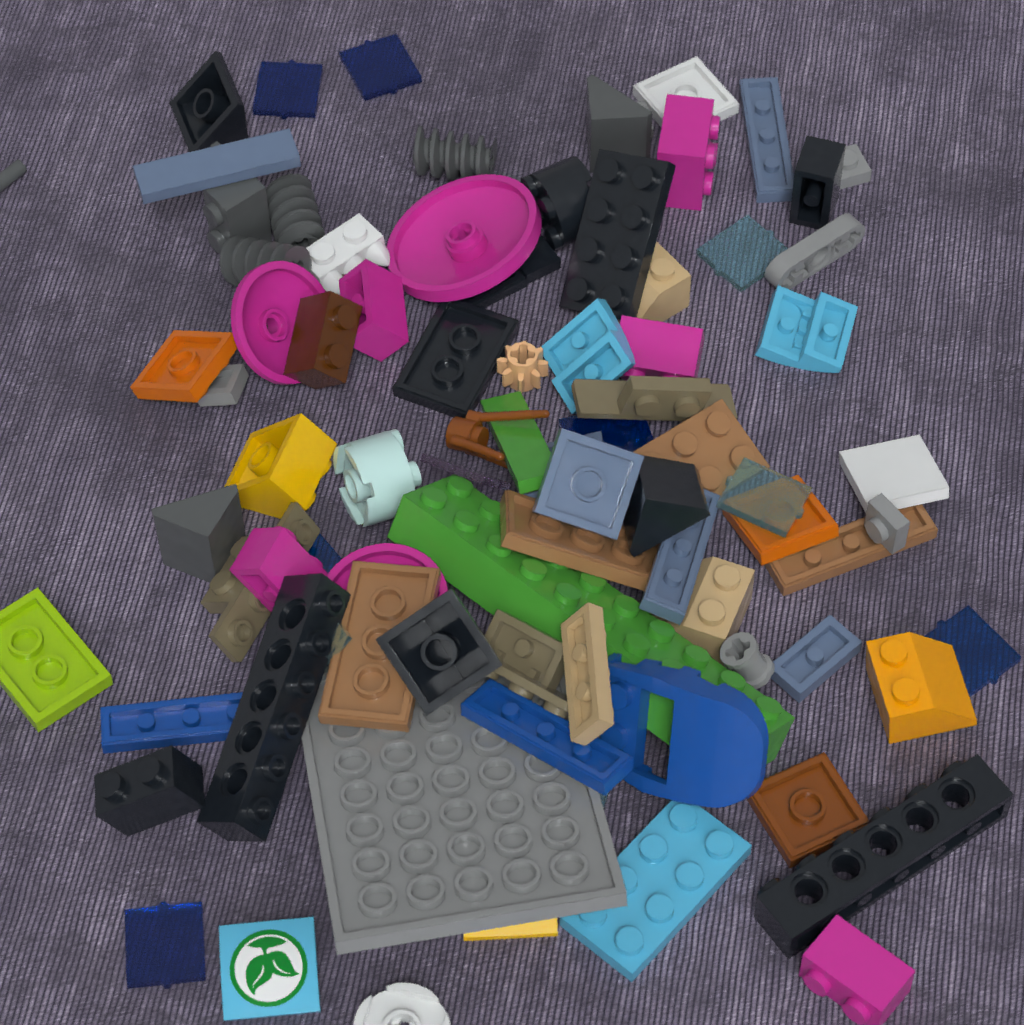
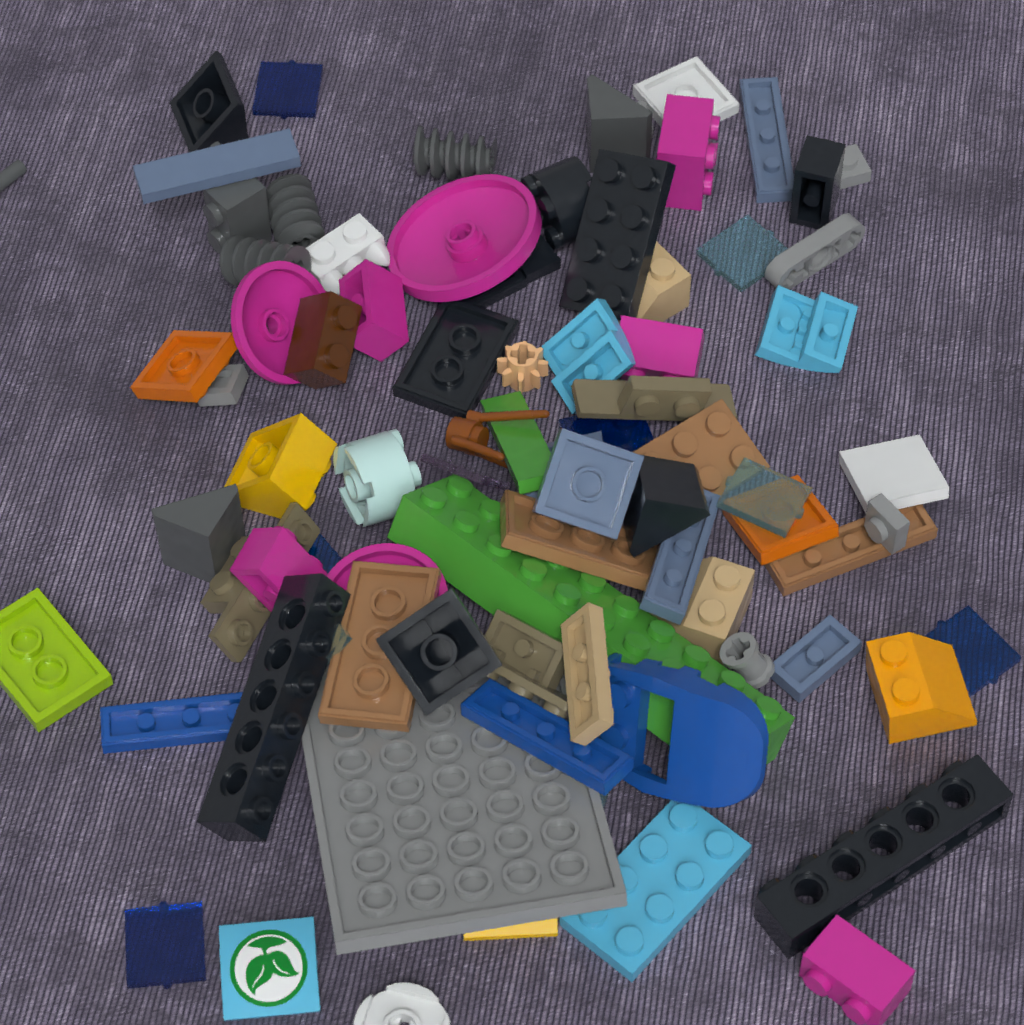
(149, 791): black brick -> none
(380, 67): clear blue piece -> none
(806, 809): dark orange tile -> none

